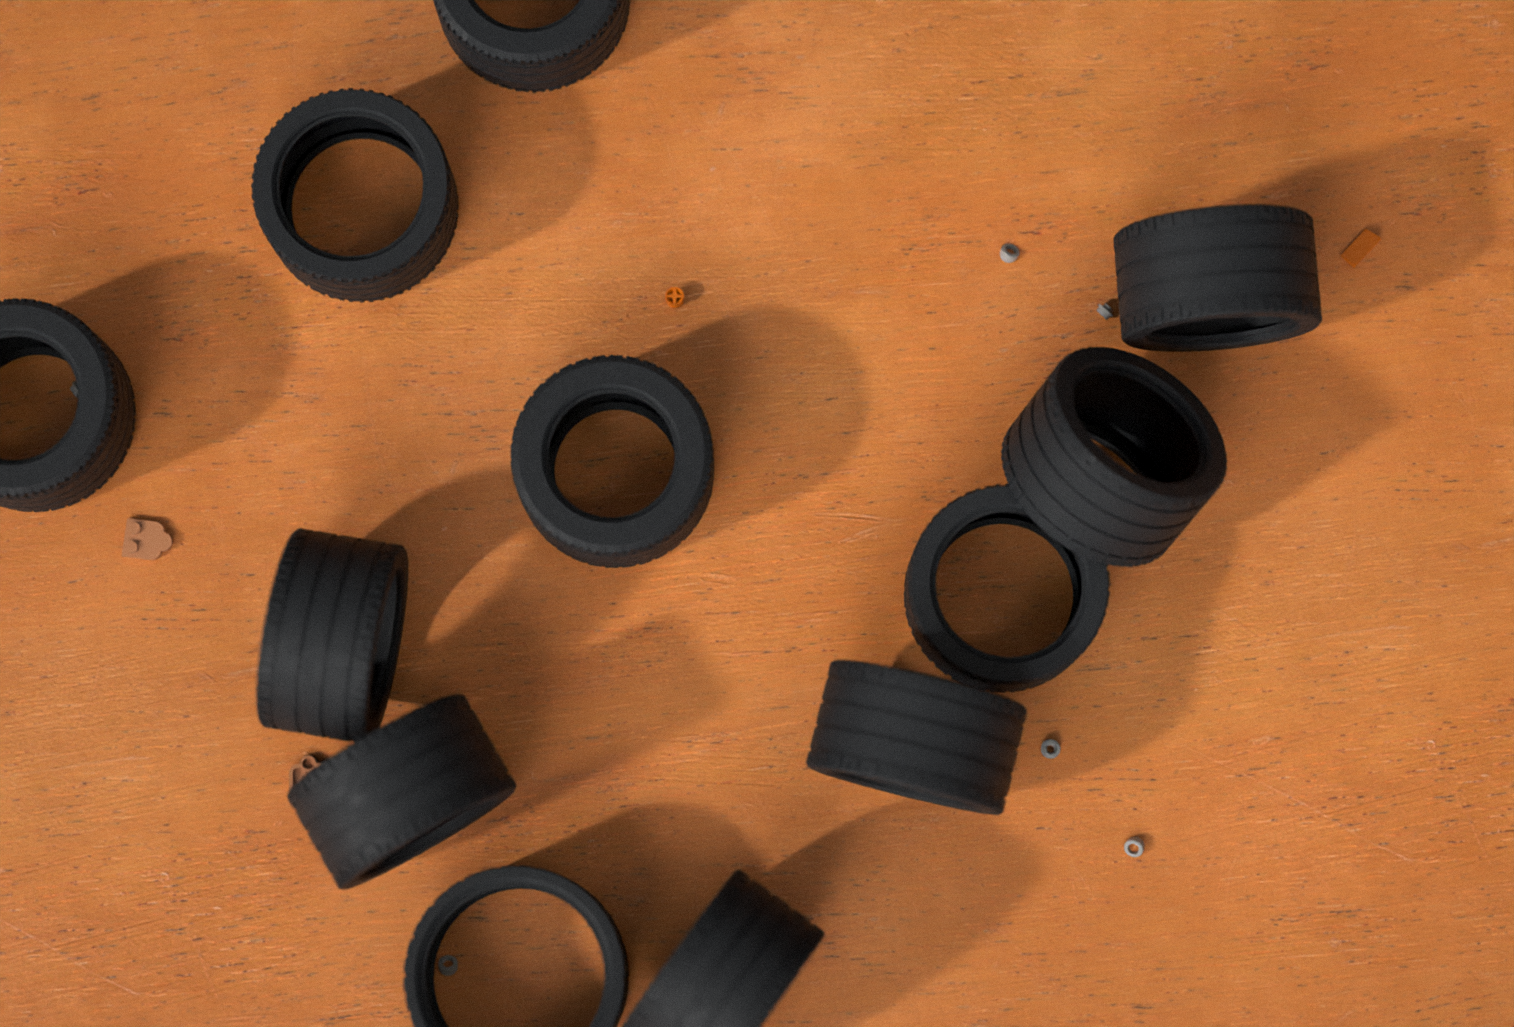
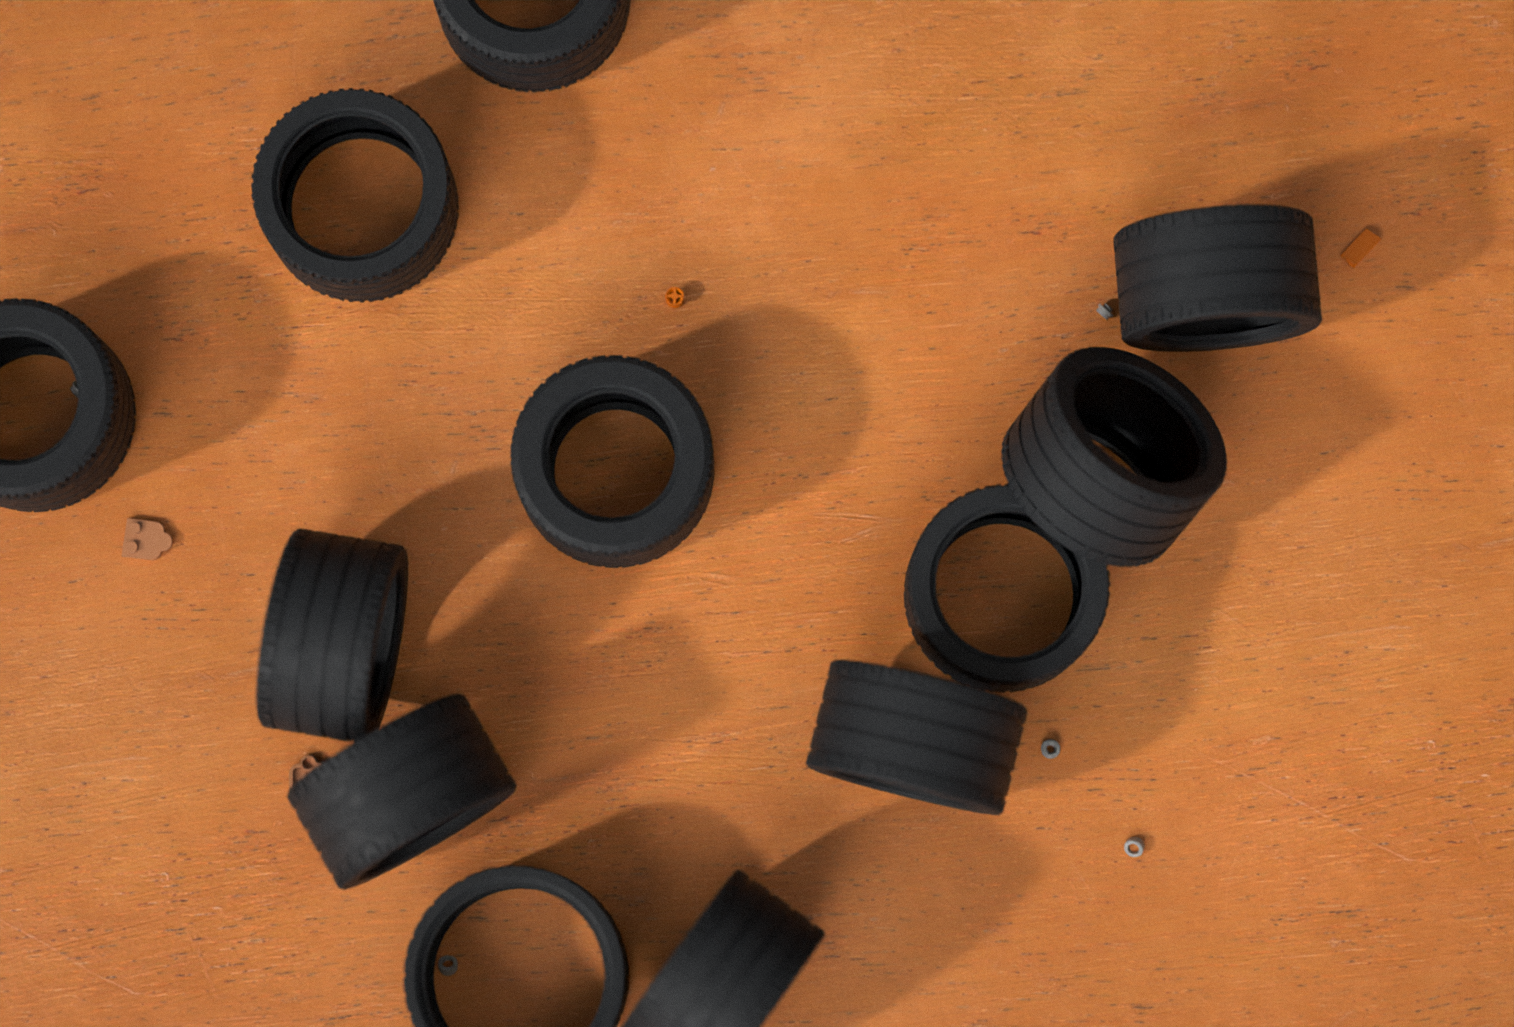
(1008, 257): light grey piece -> none

